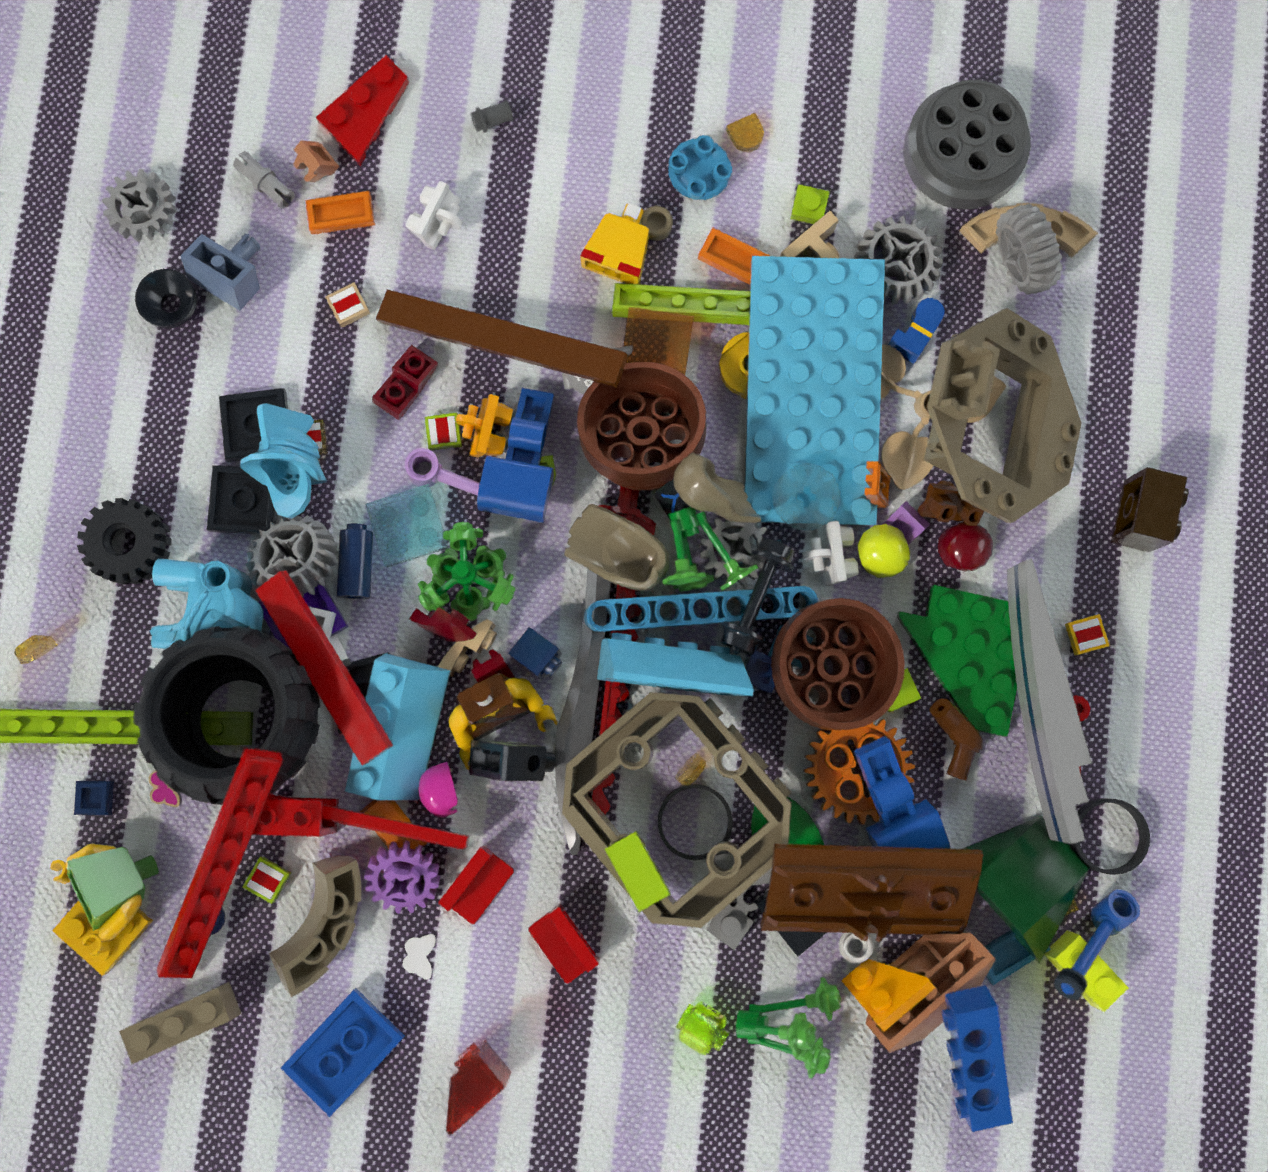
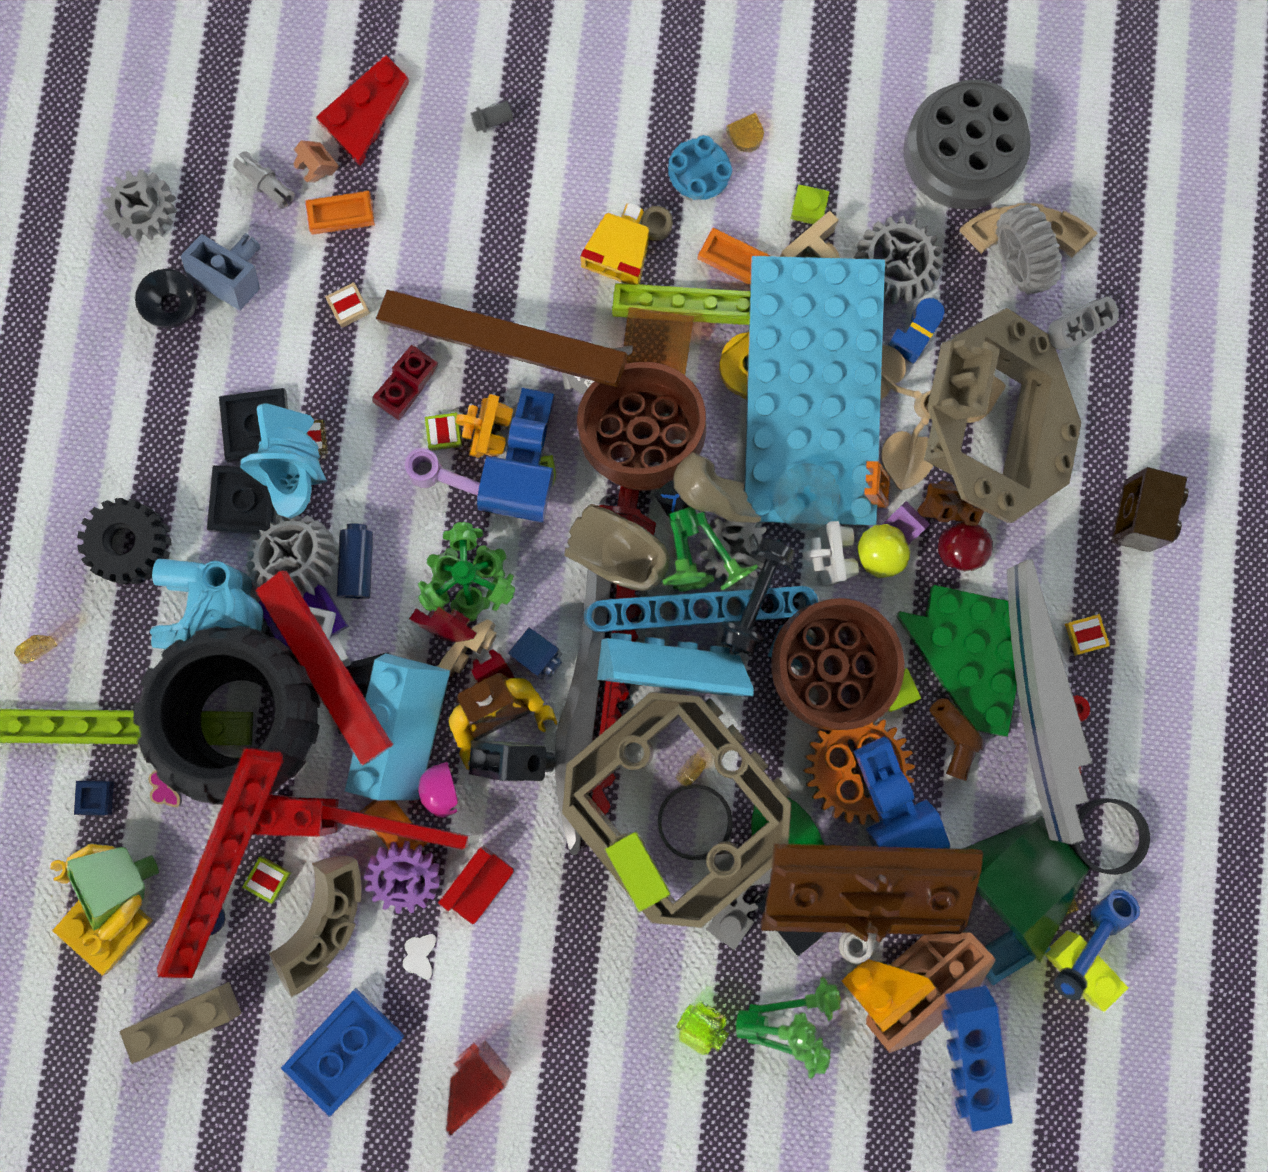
(407, 525): clear light blue plate -> none
(438, 215): white hips -> none
(563, 944): red panel -> none
(760, 672): dark blue plate -> none
(1074, 323): none -> light grey beam

